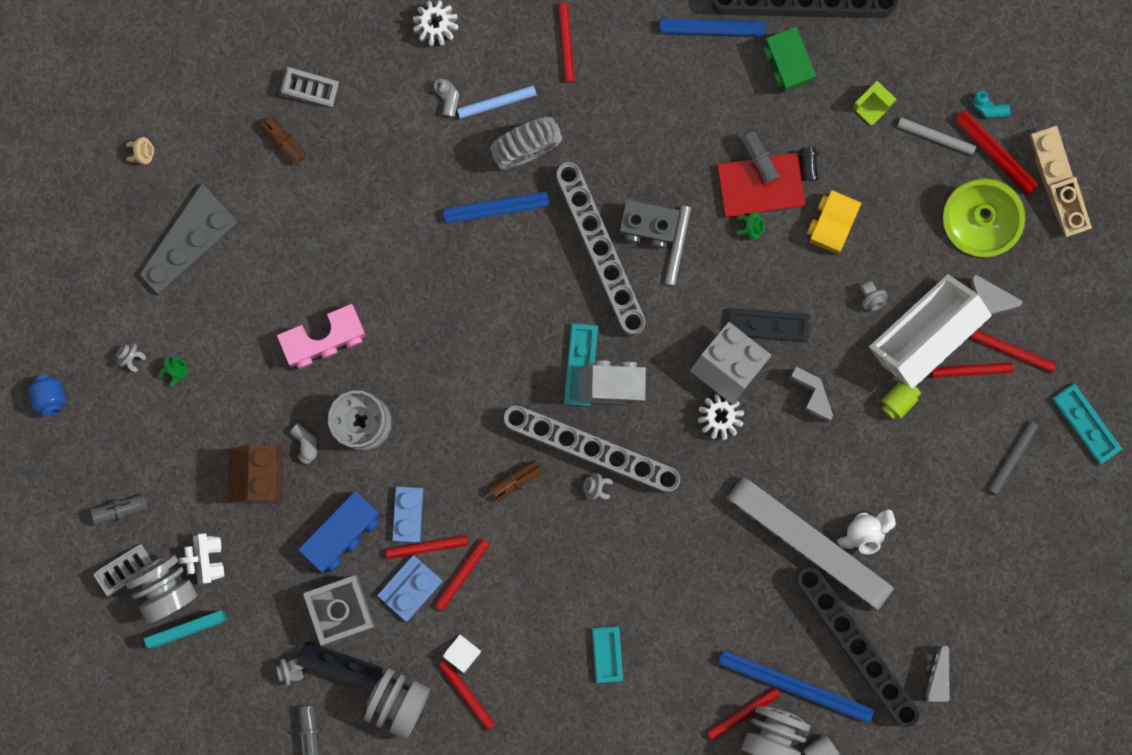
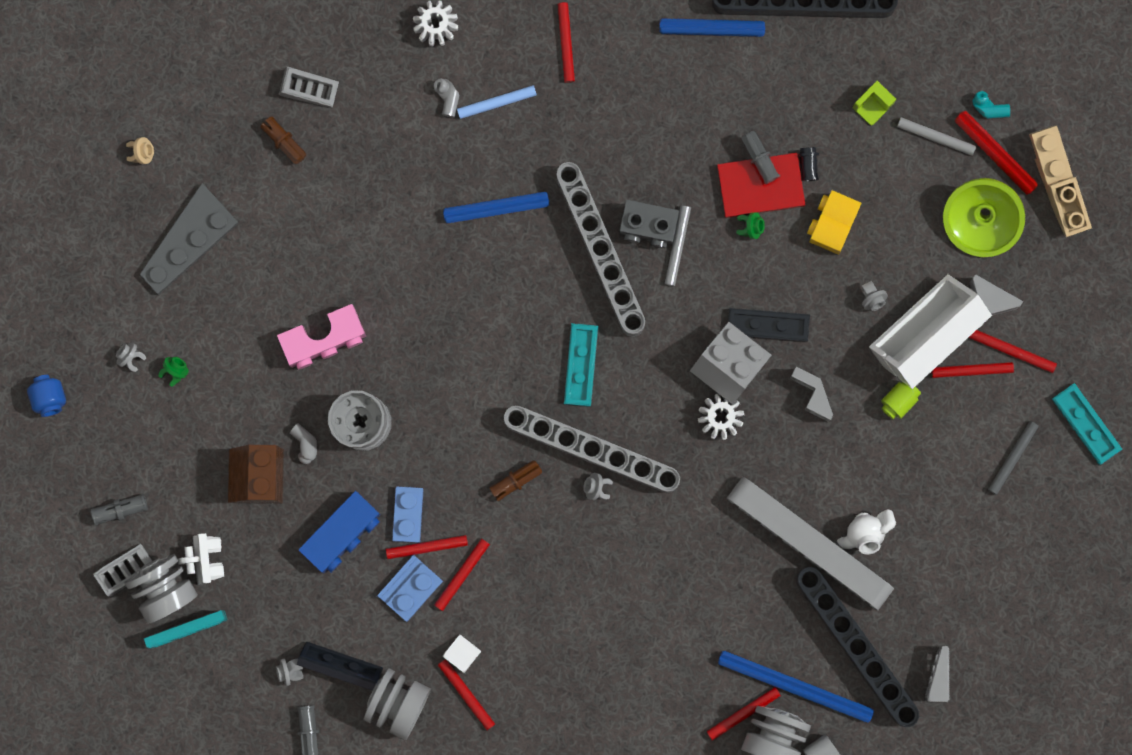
(339, 610): light grey brick -> none
(526, 143): light grey gear -> none
(607, 654): teal tile -> none
(611, 384): light grey brick -> none
(789, 60): green brick -> none

